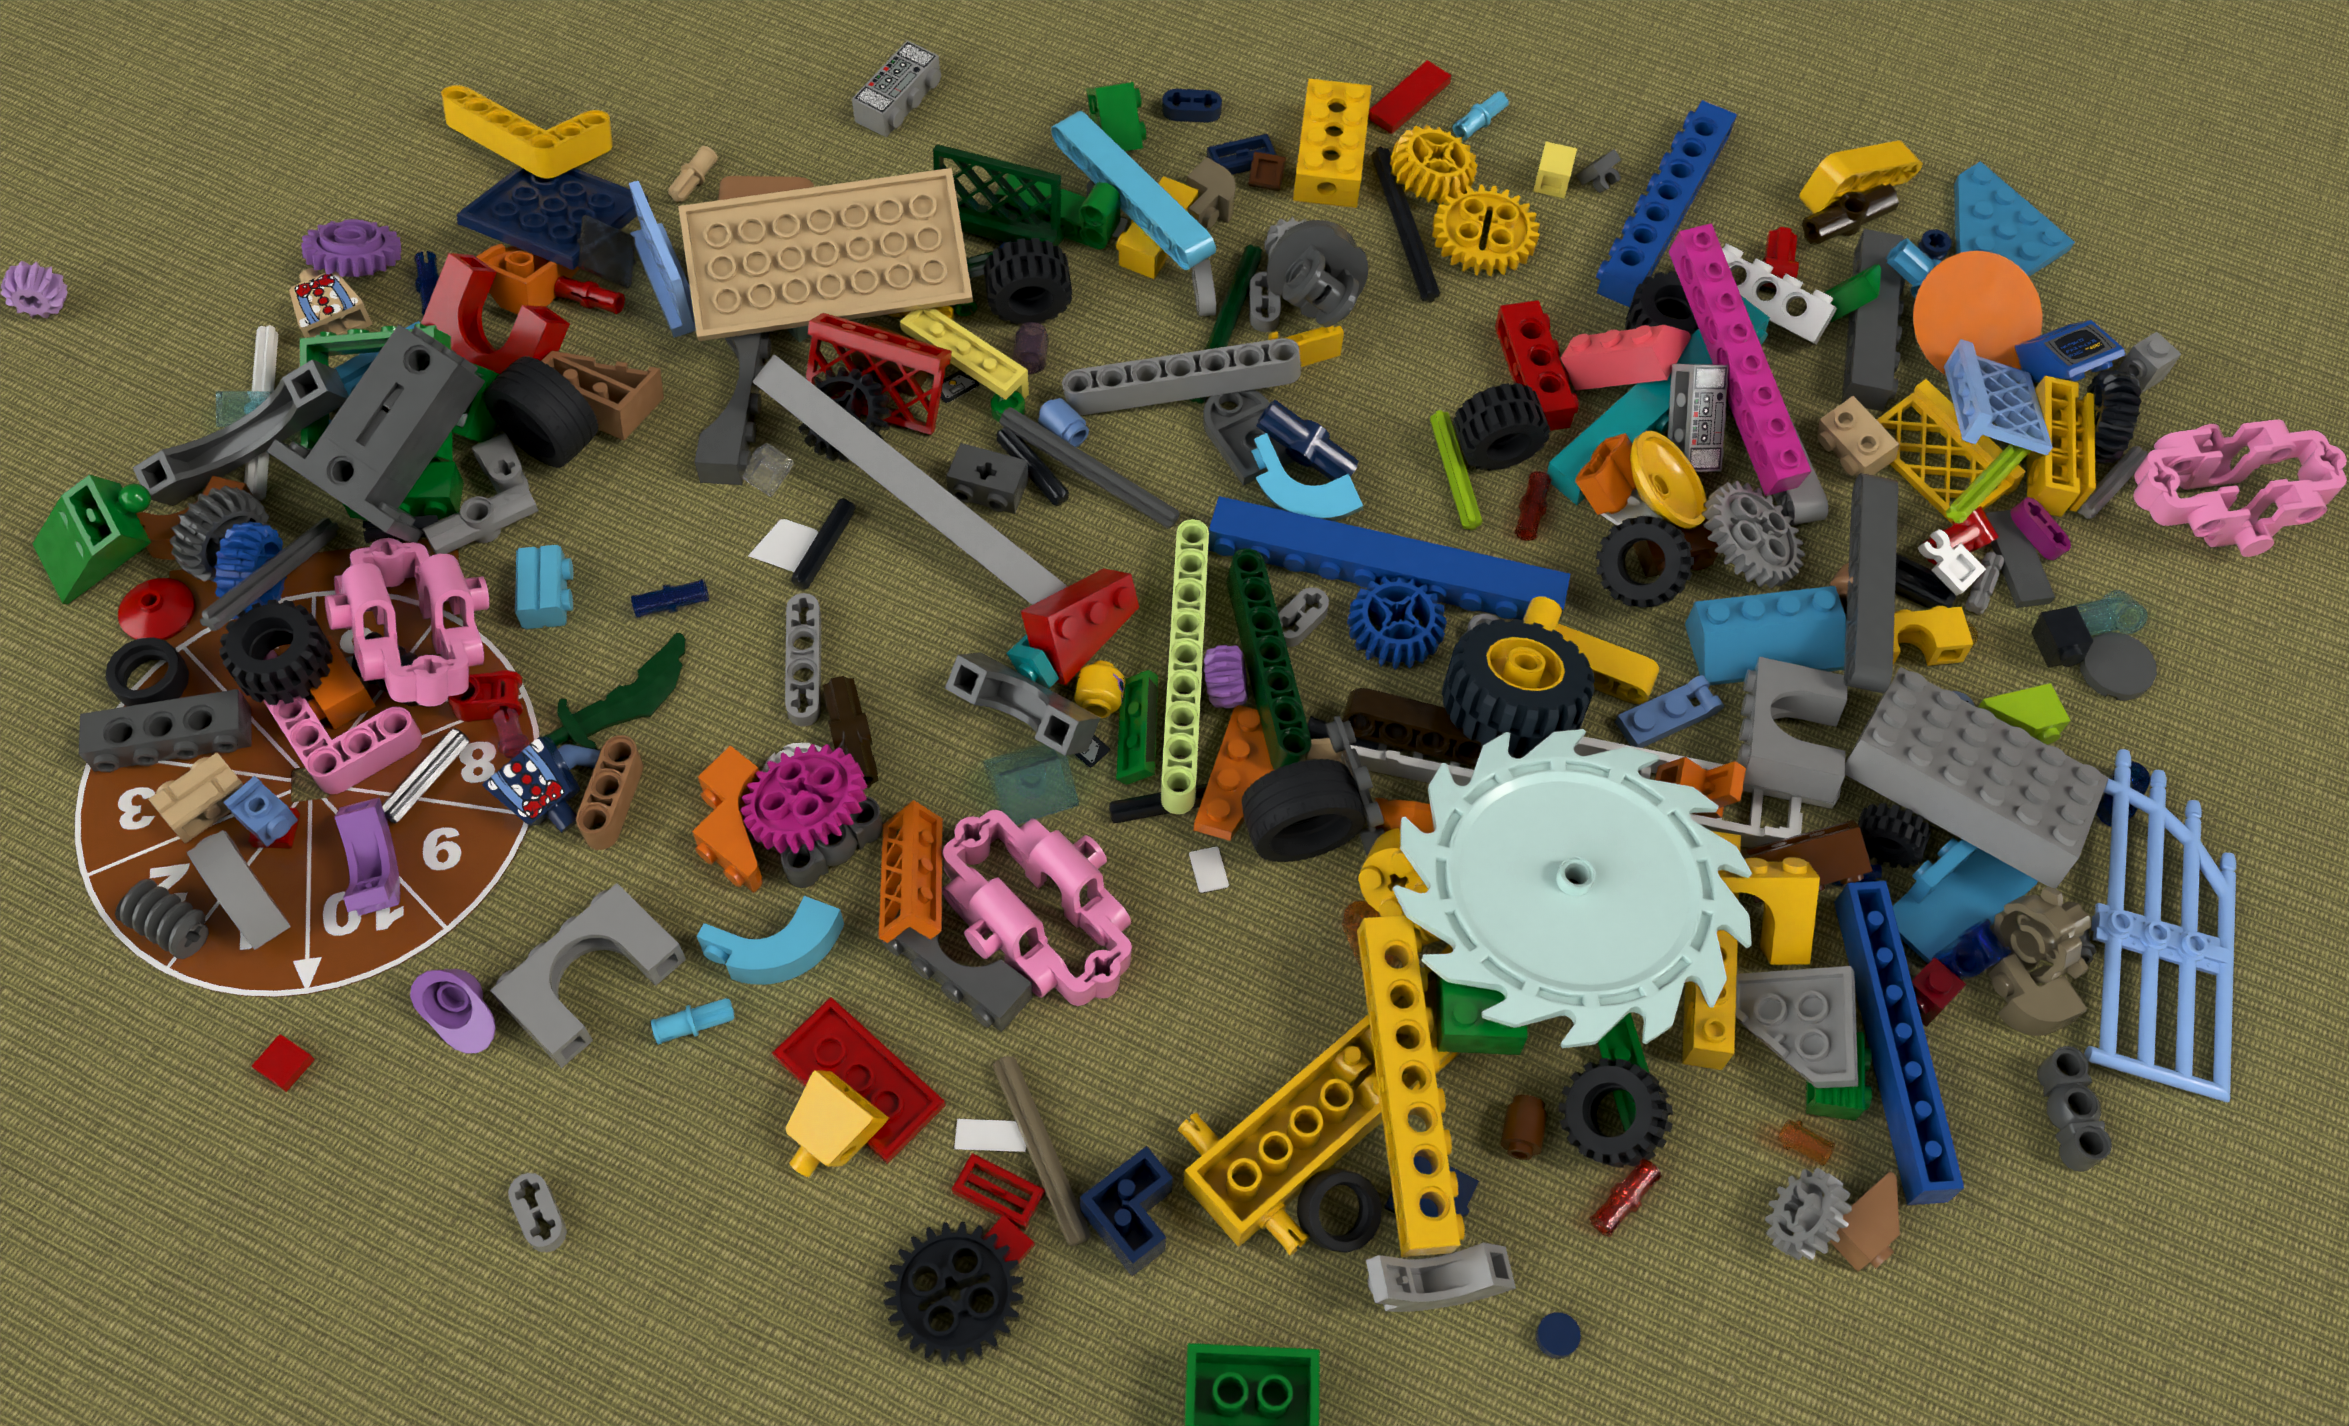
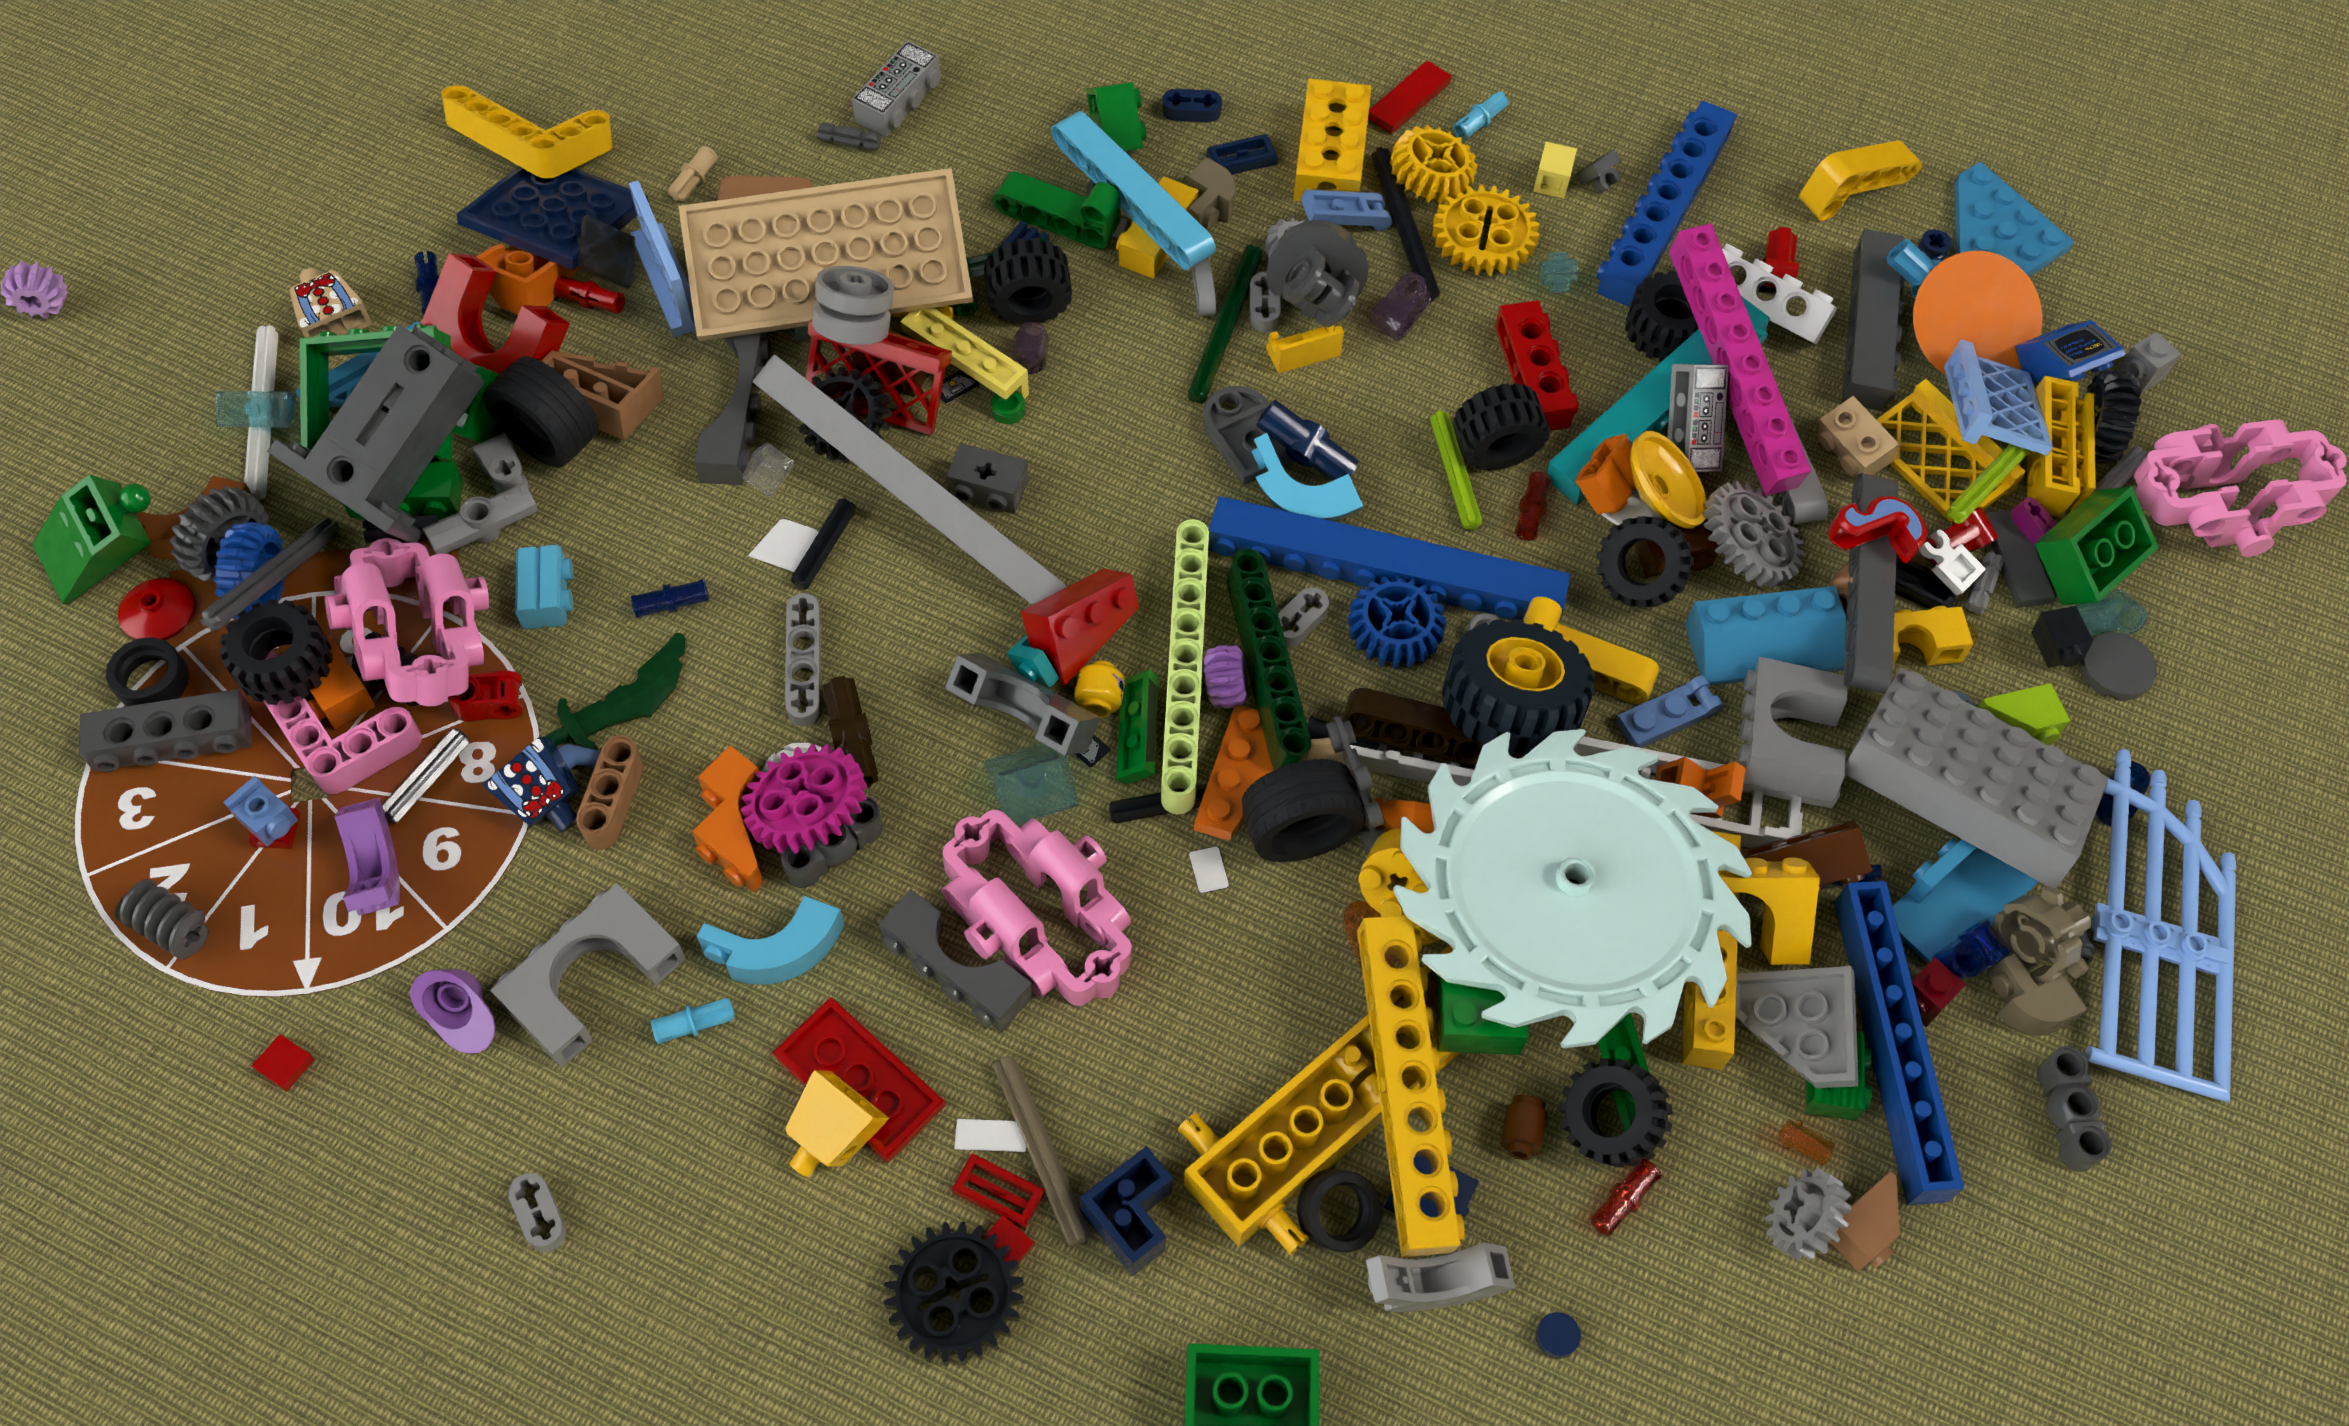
(197, 797): tan brick -> none
(238, 889): light grey arch -> none
(295, 404): dark grey arch -> none
(351, 248): medium lavender gear -> none
(510, 734): clear pink pin -> none
(849, 136): none -> dark grey axle
(852, 305): none -> light grey wheel
(917, 869): orange fence -> none
(996, 220): dark green fence -> none
(1037, 470): black axle -> none
(1063, 421): medium blue brick -> none
(1089, 468): dark grey axle -> none
(1182, 376): light grey beam -> none
(1267, 171): reddish brown tile -> none
(1347, 208): none -> medium blue plate
(1399, 310): none -> piece
(1558, 272): none -> clear light blue gear
(1624, 356): coral slope -> none
(1850, 213): dark brown piece -> none
(1855, 291): green slope -> none
(1882, 517): none -> red animal
(1893, 835): black tyre -> none
(2096, 546): none -> green brick

